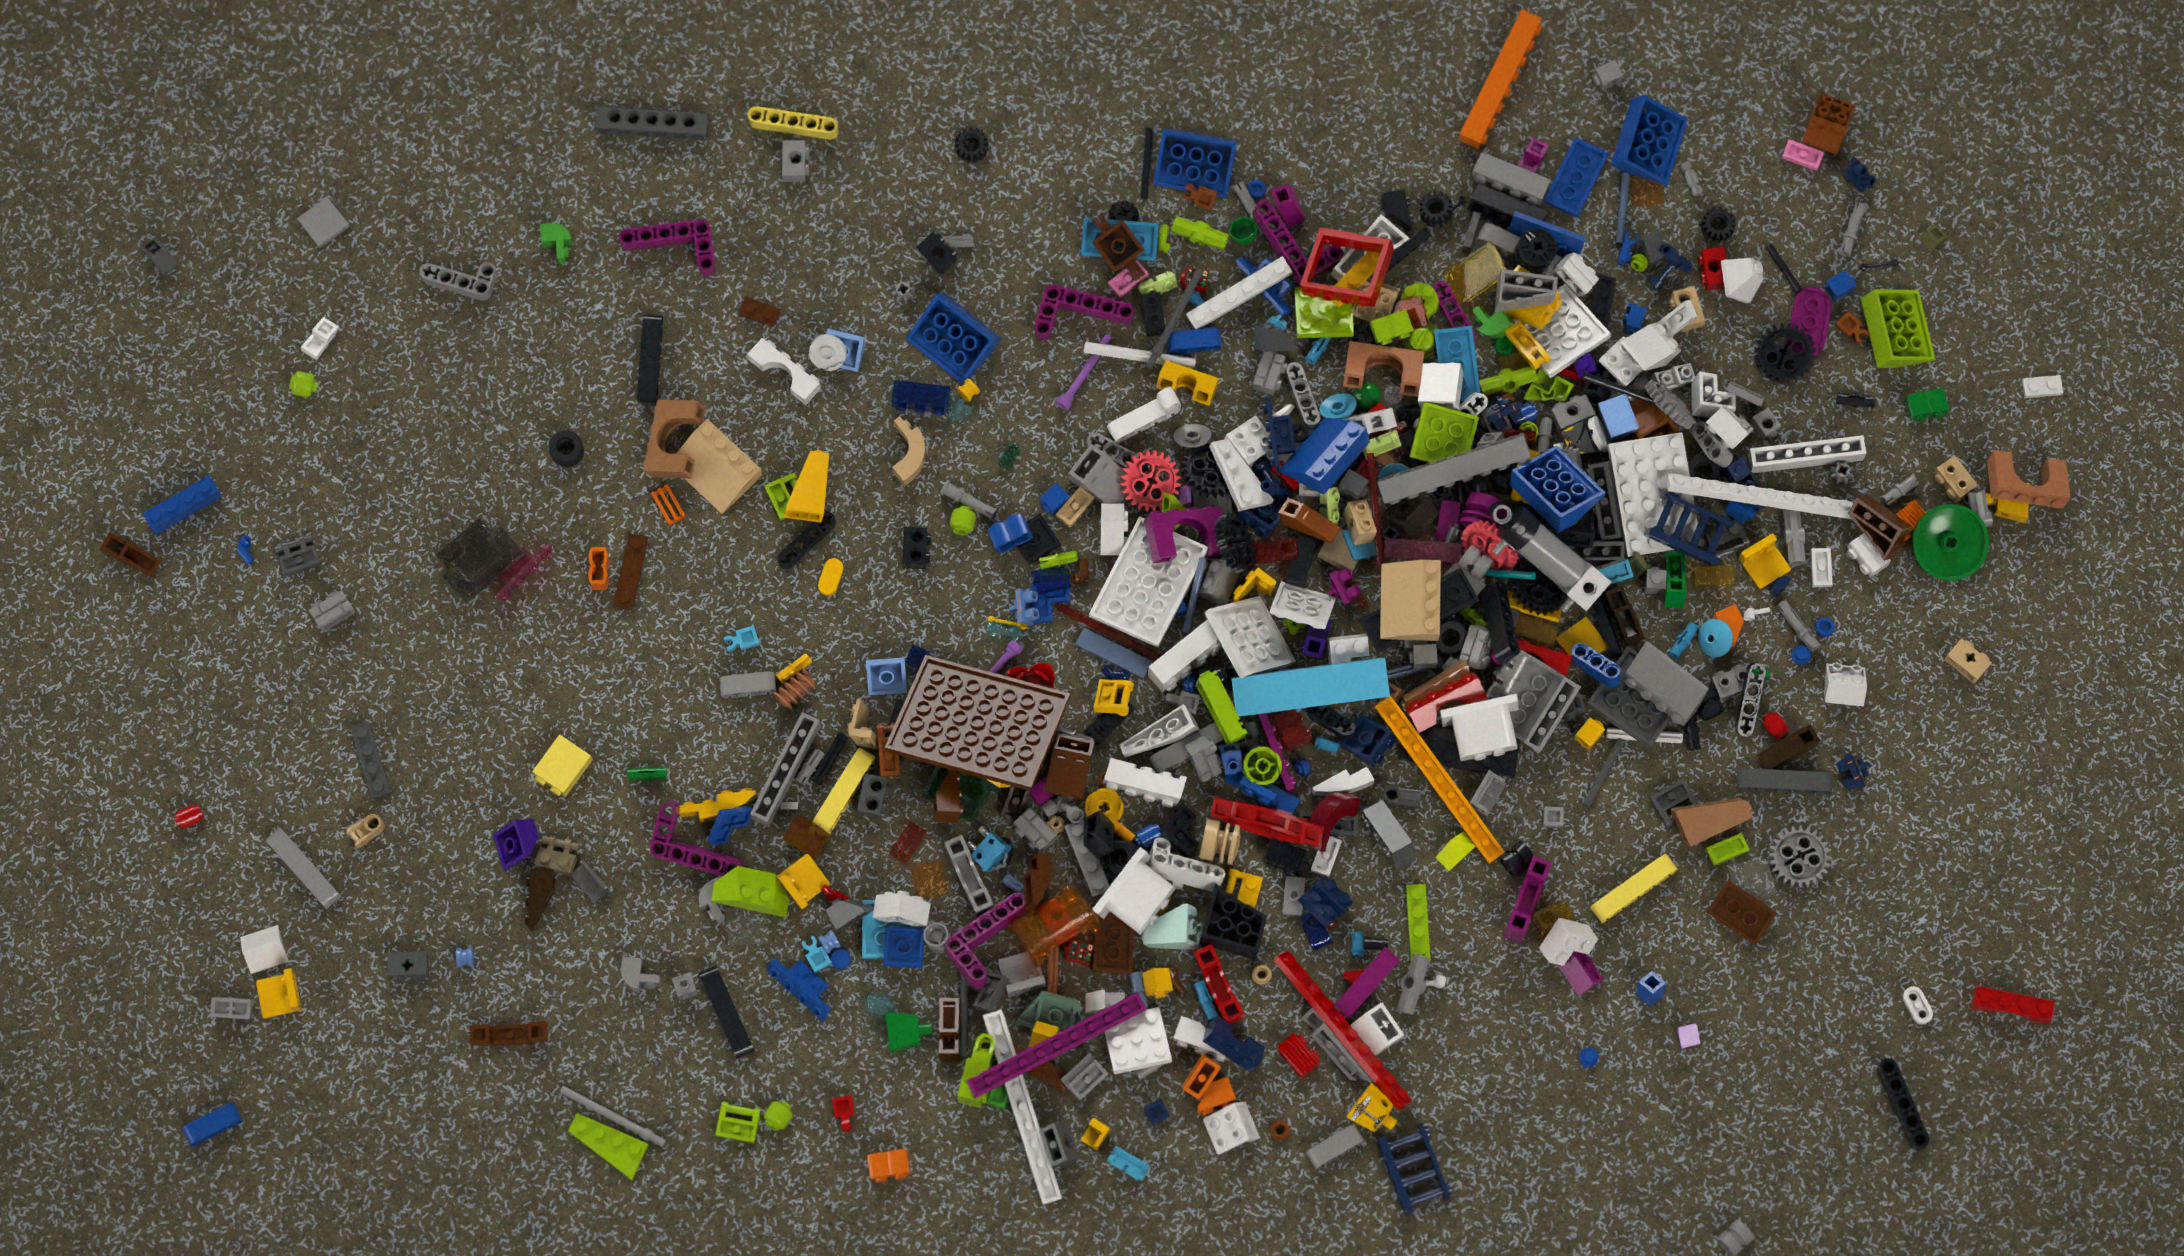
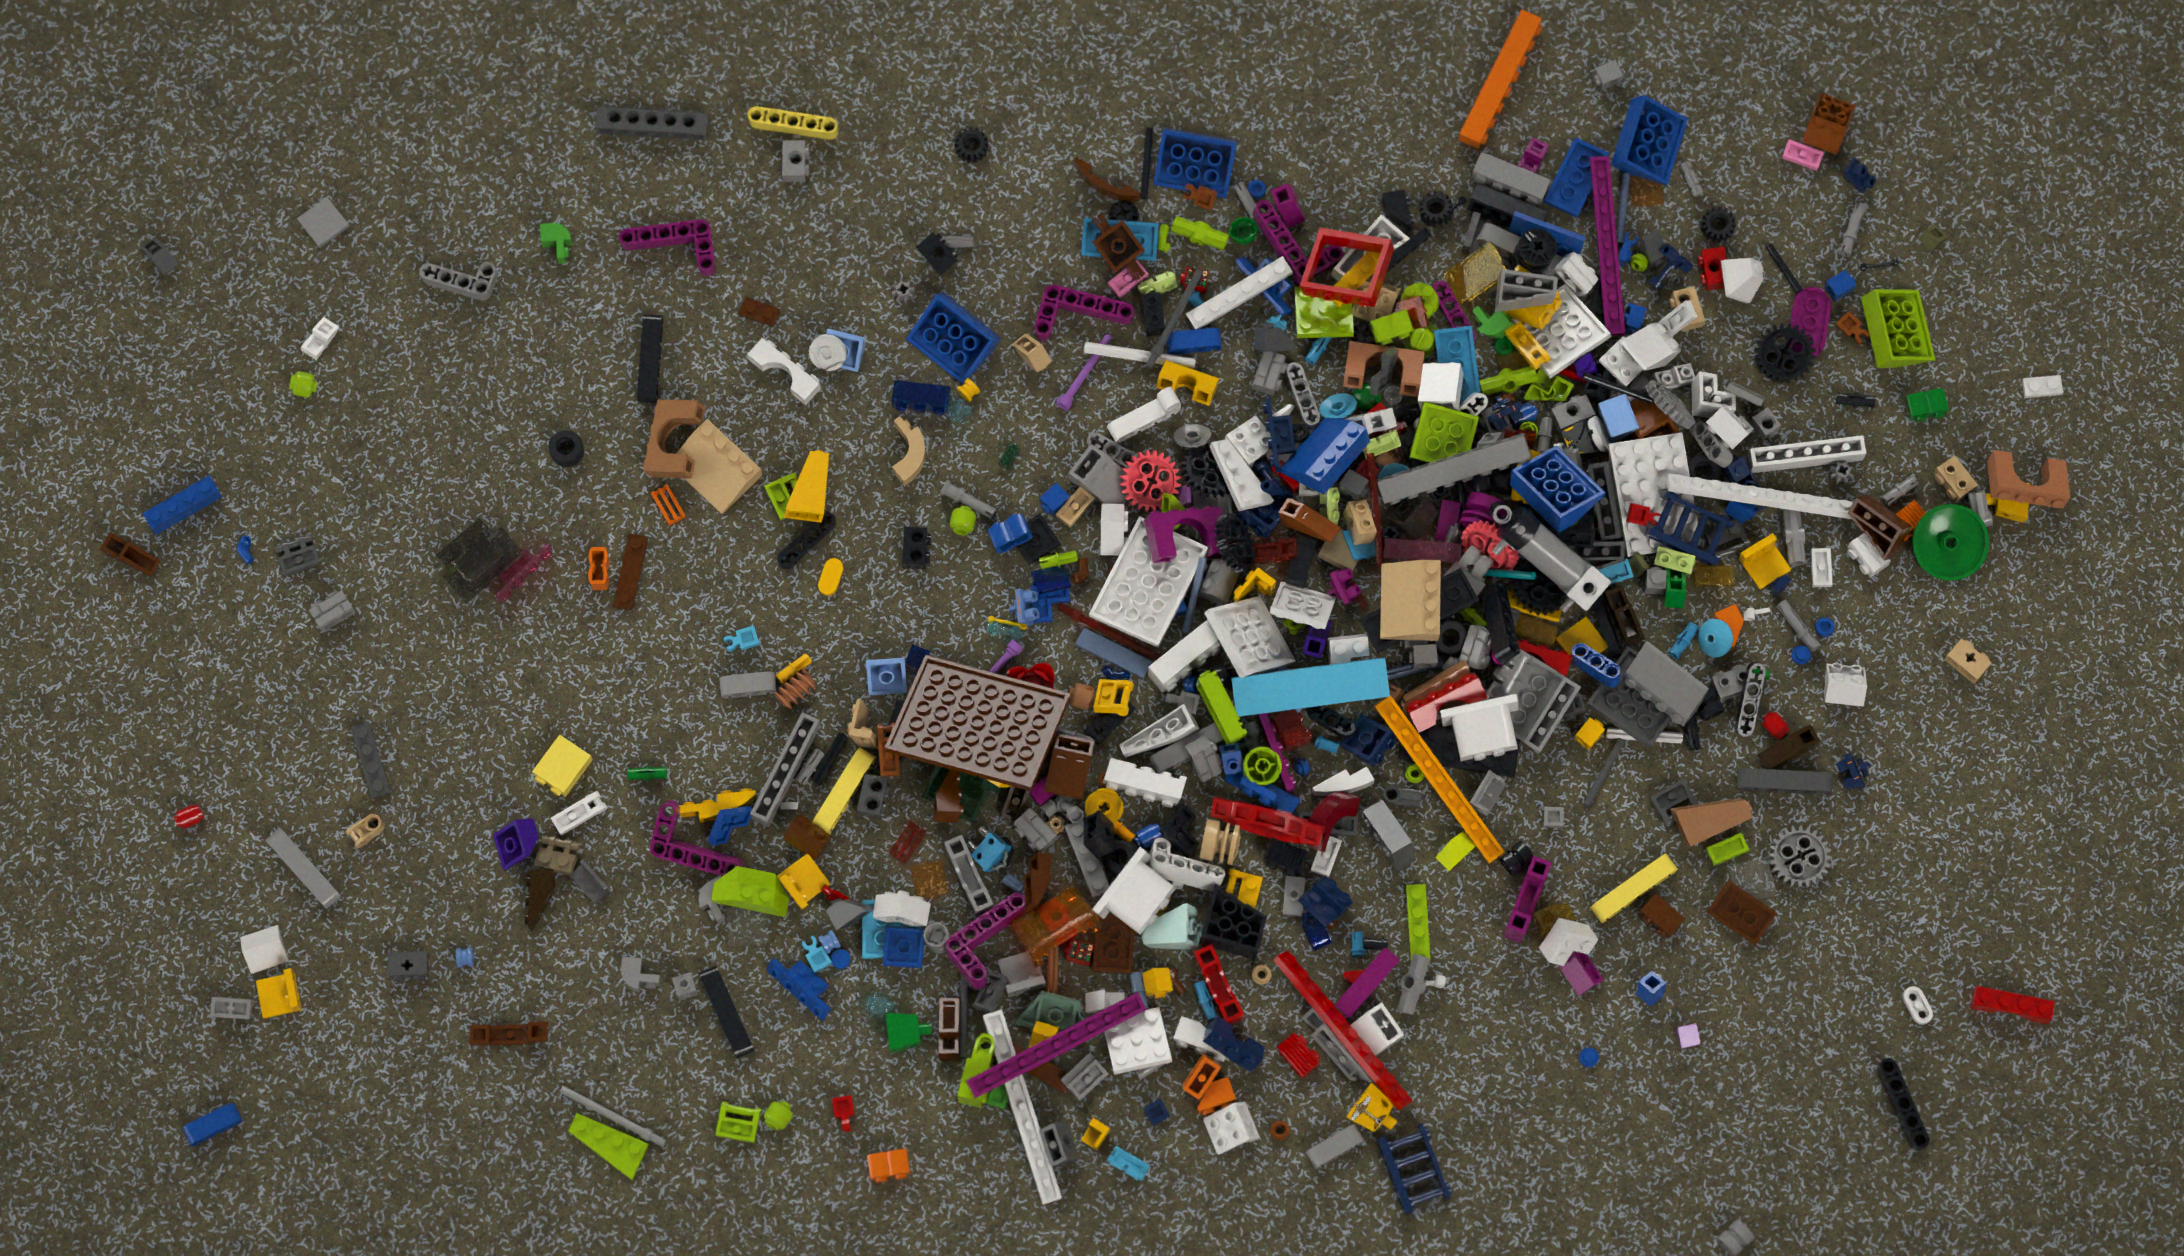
(578, 813): none -> white plate
(1032, 352): none -> tan slope
(1082, 696): none -> medium nougat head
(1126, 192): none -> reddish brown slope
(1385, 375): none -> dark grey plate
(1410, 778): none -> lime plate
(1607, 245): none -> magenta plate
(1640, 515): none -> red plate
(1661, 917): none -> reddish brown brick
(1675, 560): none -> yellowish green hinge

